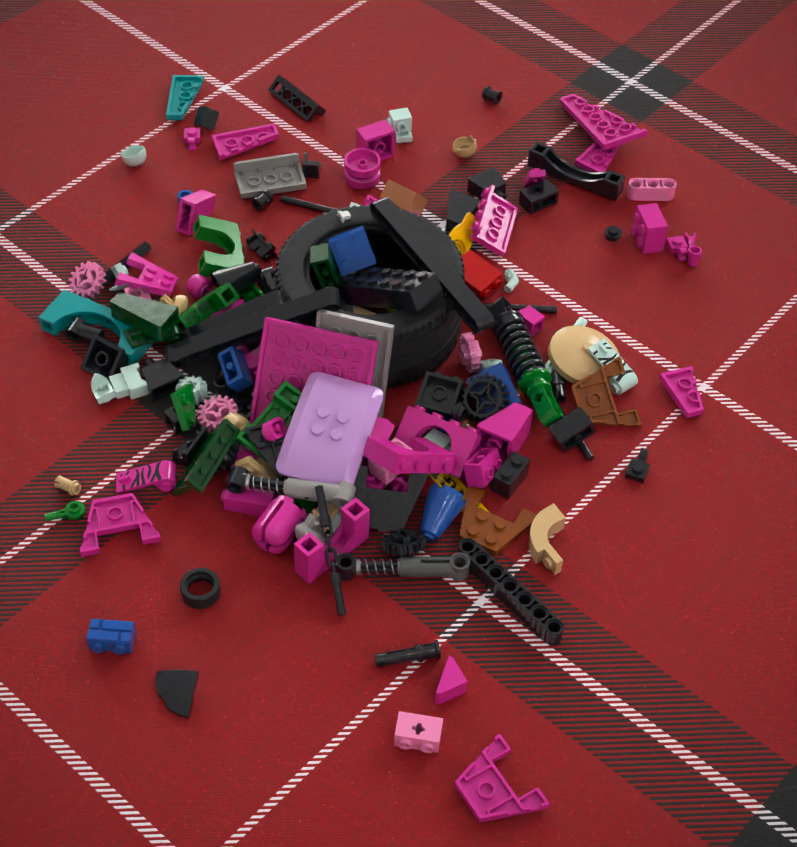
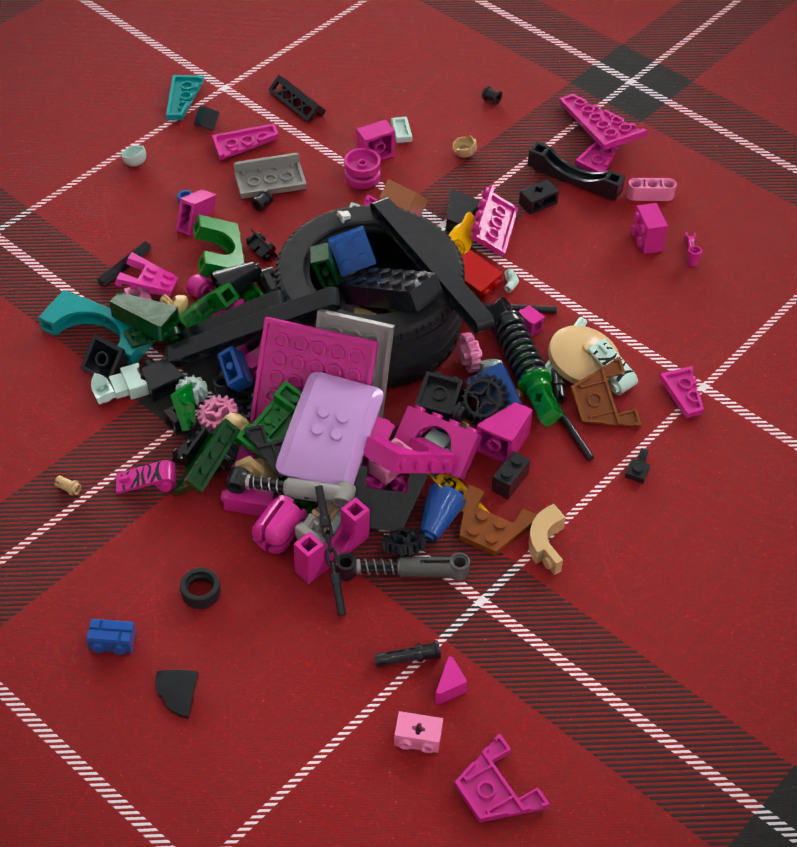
(72, 511): green plate -> none
(81, 330): black piece -> none
(87, 280): bright pink gear -> none
(113, 516): dark pink wing -> none
(116, 269): light aqua plate -> none
(192, 136): dark pink plate -> none
(274, 429): dark pink plate -> none
(305, 204): black bar -> none
(310, 169): black panel -> none
(400, 120): light aqua brick -> none
(482, 467): dark pink brick -> none
(485, 179): black torso -> none
(512, 599): black beam -> none
(533, 177): dark pink plate -> none
(572, 429): black brick -> none
(613, 233): black plate -> none
(677, 245): dark pink plate -> none

